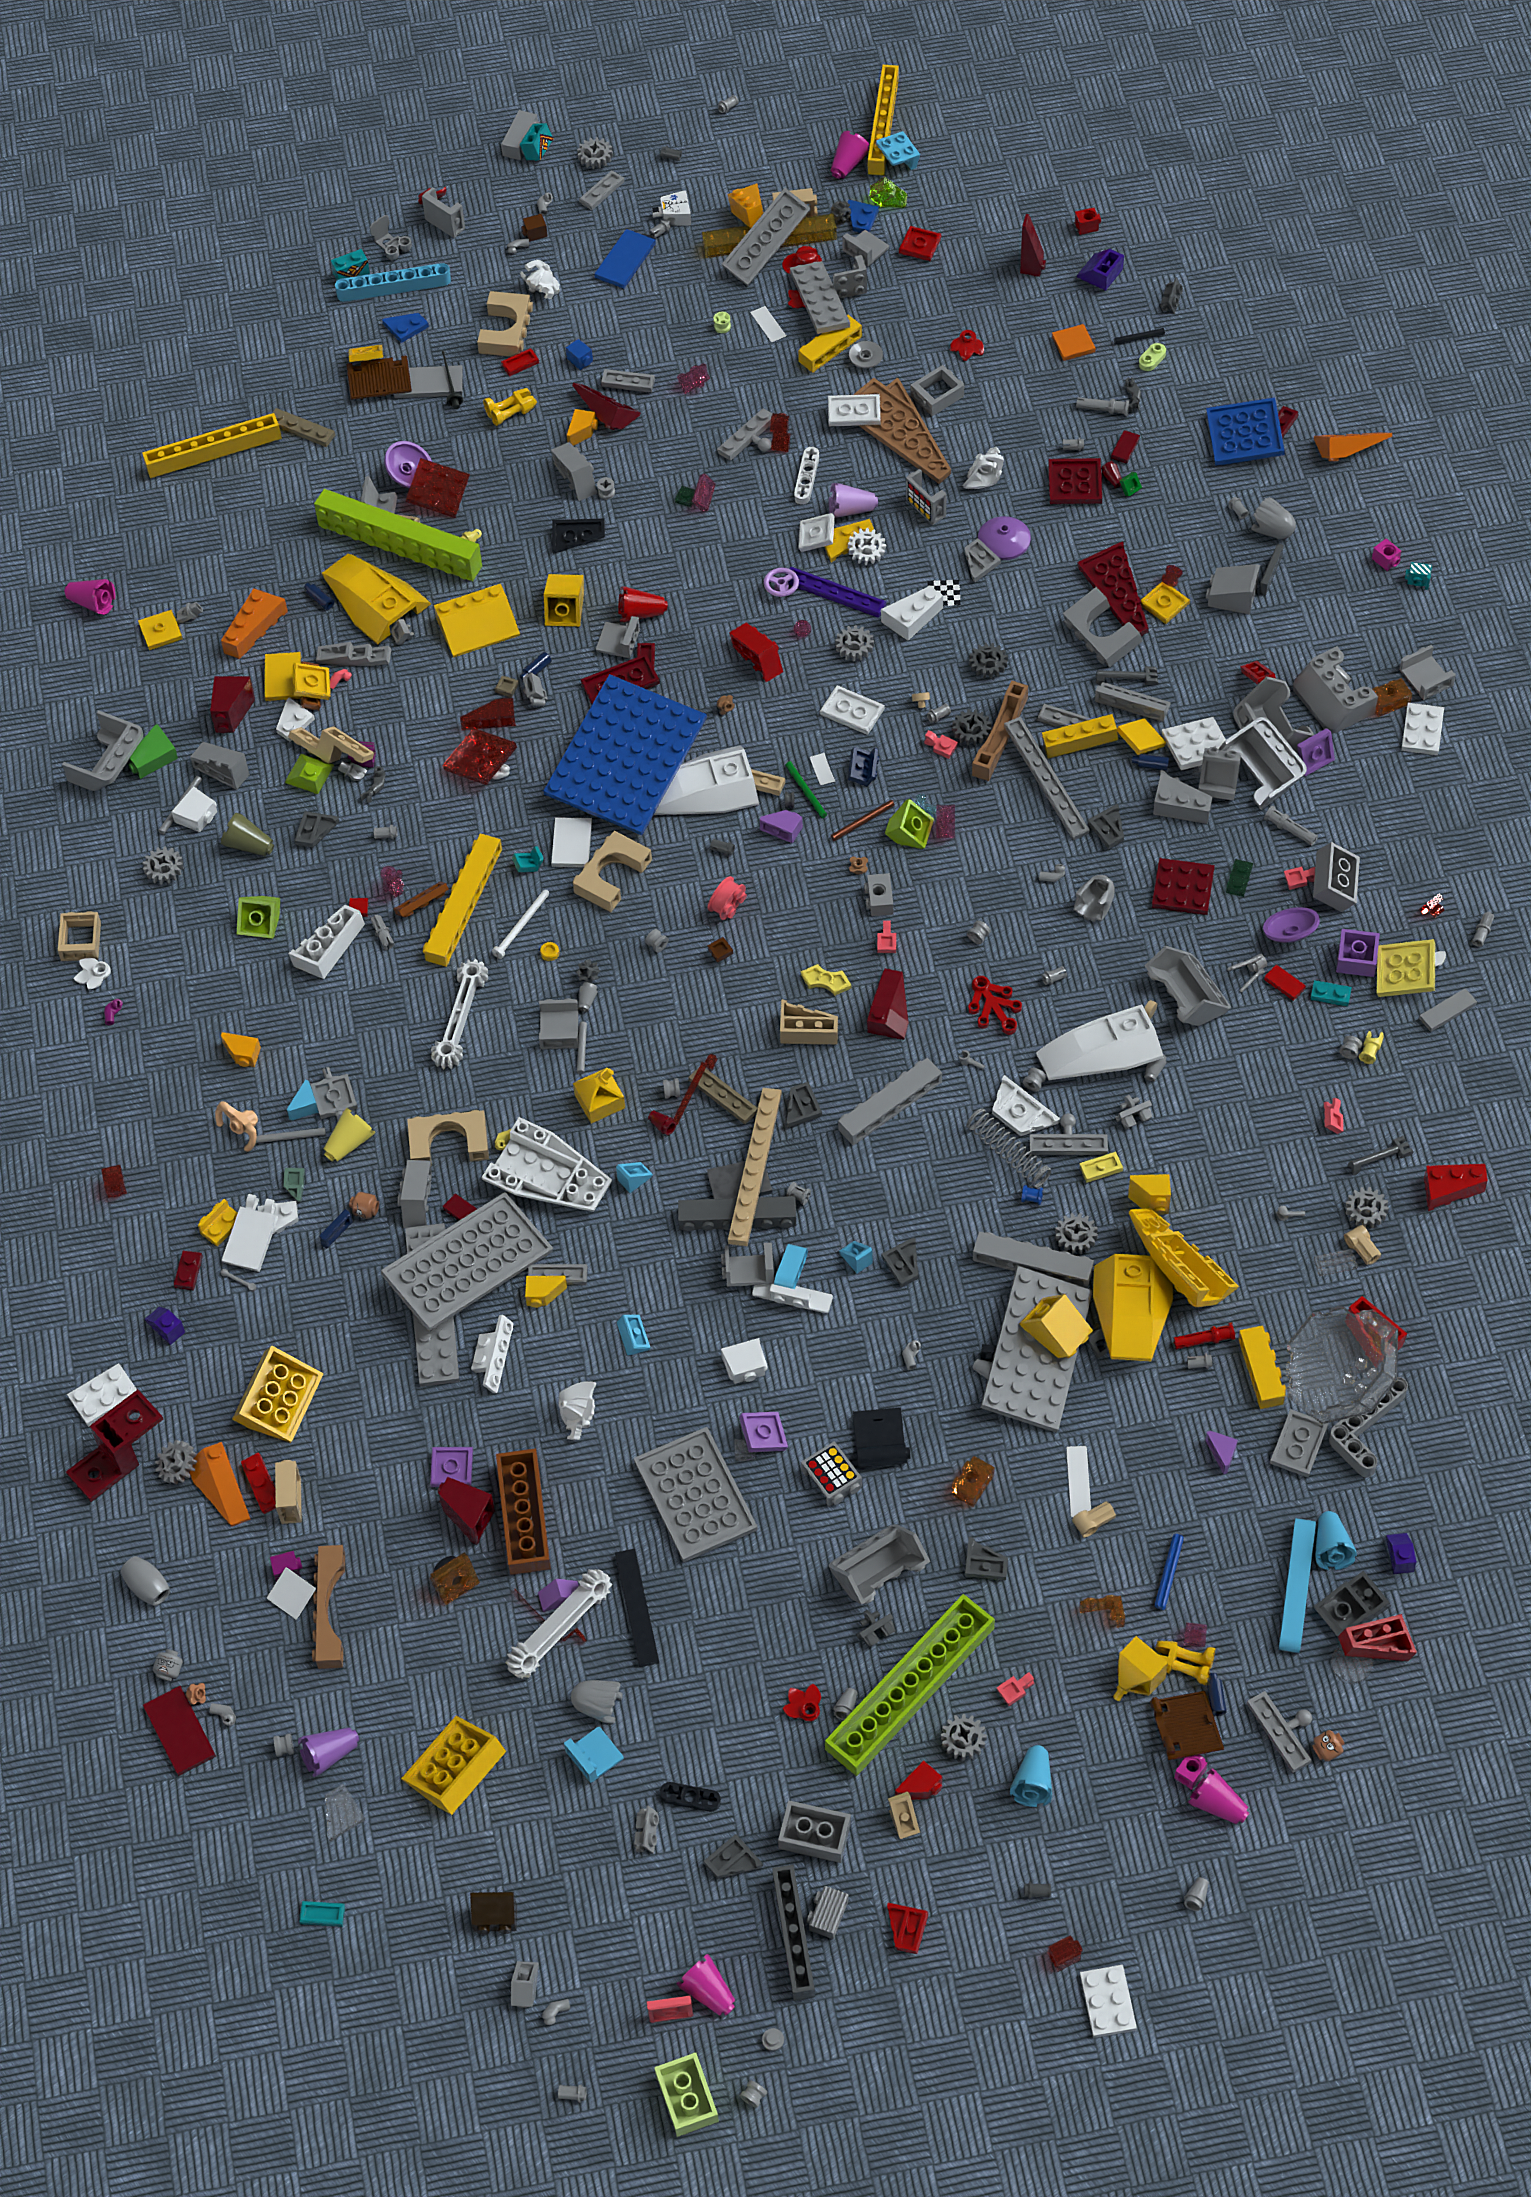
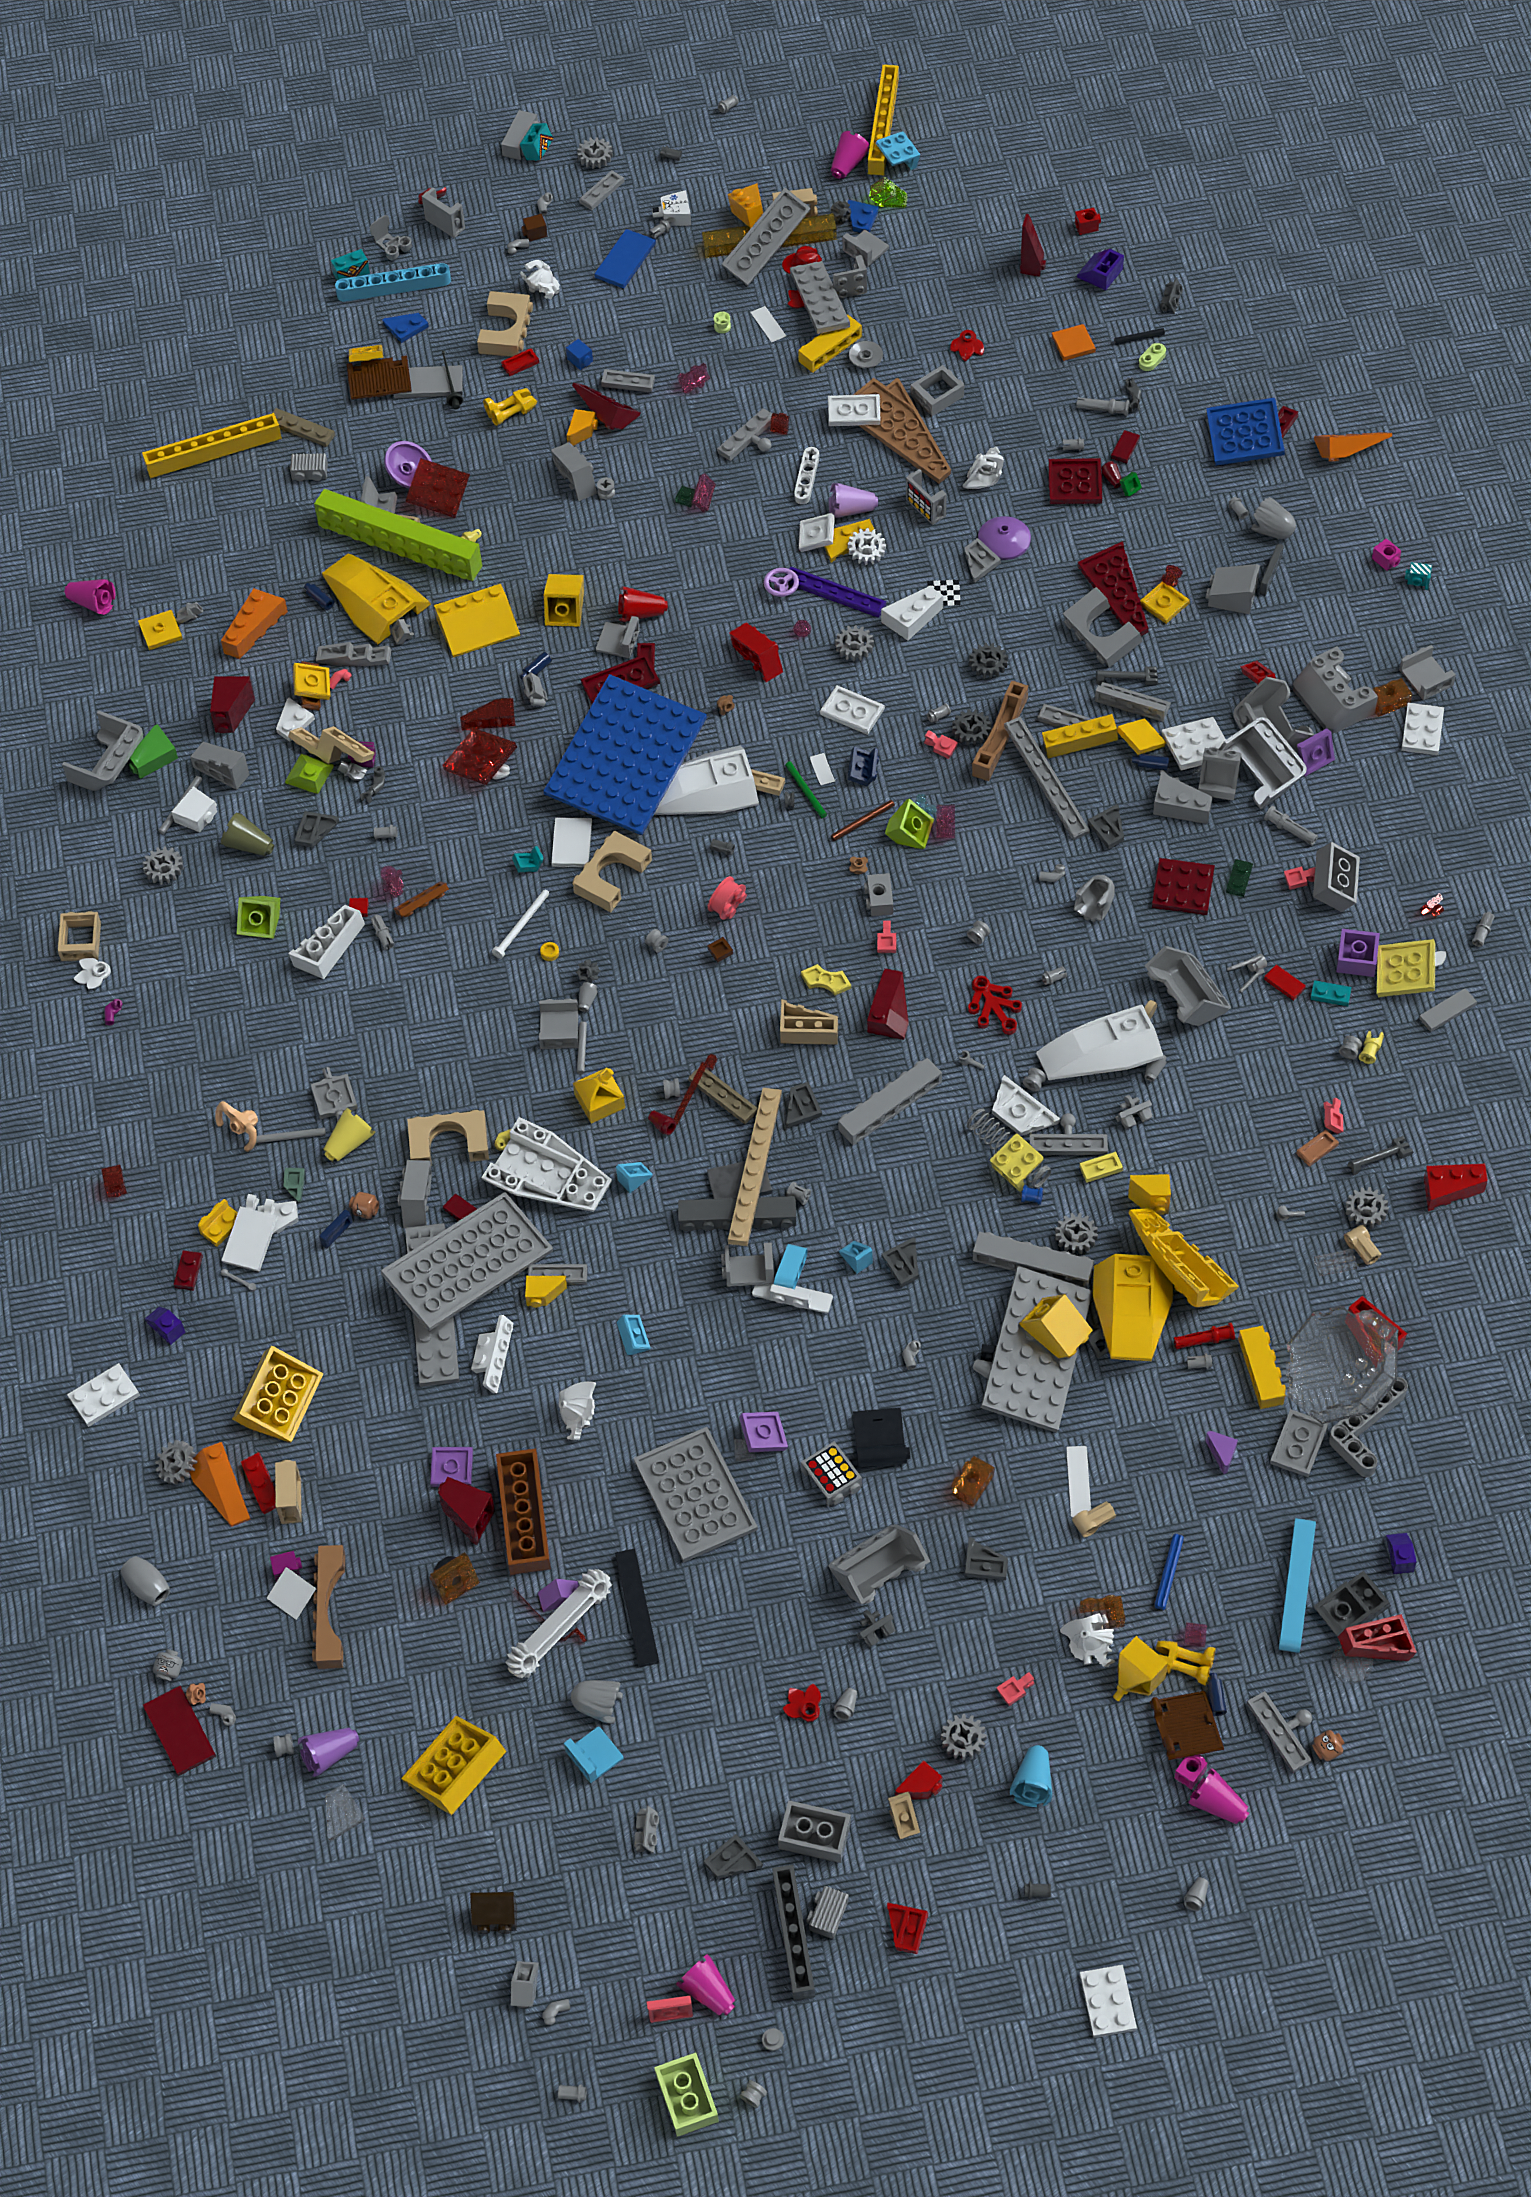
(114, 1437): dark red bracket -> none
(242, 1048): light orange slope -> none
(280, 676): yellow tile -> none
(303, 1103): medium azure slope -> none
(309, 467): none -> light grey brick
(322, 1913): teal tile -> none
(459, 1014): white arm -> none
(462, 900): yellow brick -> none
(506, 686): dark tan tile -> none
(575, 532): black wing -> none
(673, 1799): black beam -> none
(744, 1361): white torso -> none
(781, 441): clear red tile -> none
(782, 825): medium lavender slope -> none
(909, 1684): lime brick -> none
(920, 243): red plate -> none
(921, 697): tan tile -> none
(1016, 1161): none -> light yellow bracket
(1065, 1953): clear red brick -> none
(1090, 1639): none -> white helmet
(1291, 924): medium lavender dish -> none
(1317, 1148): none -> nougat tile
(1333, 1543): medium azure cone -> none

